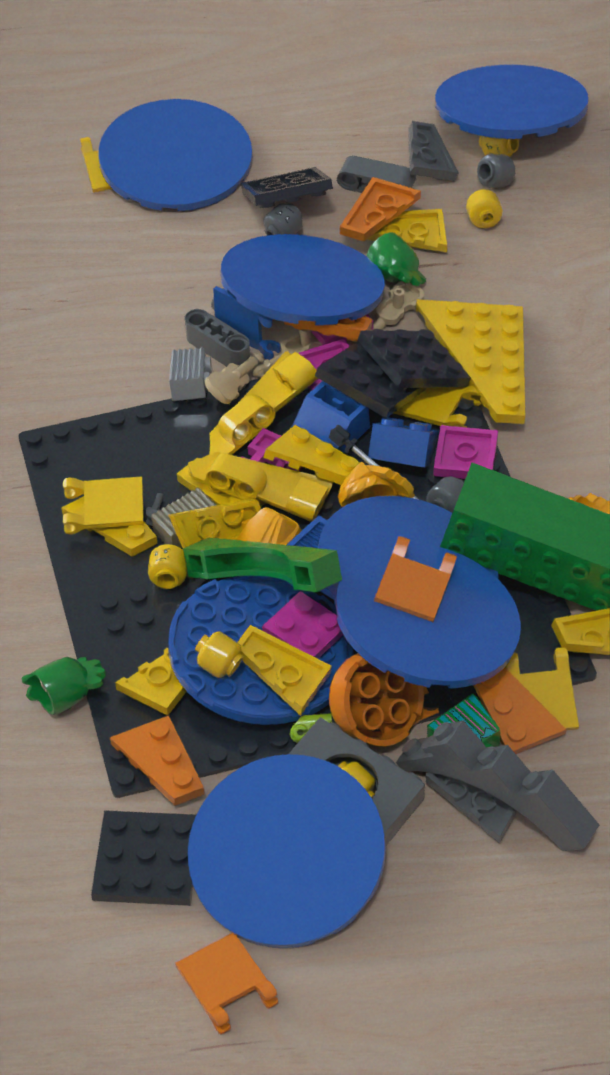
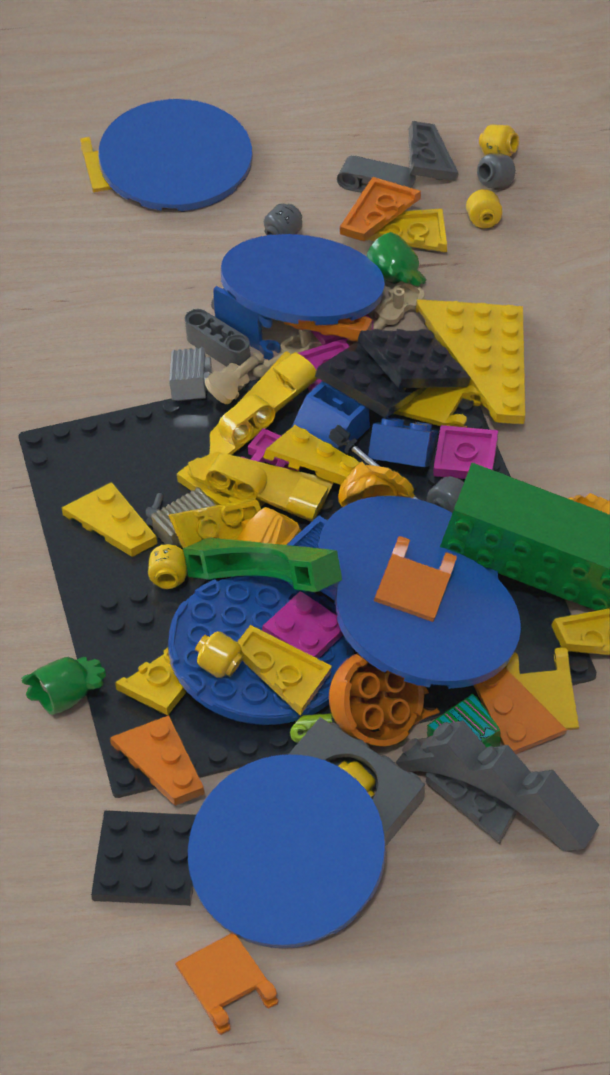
(105, 503): yellow flag -> none
(287, 187): black plate -> none
(511, 101): blue tile -> none

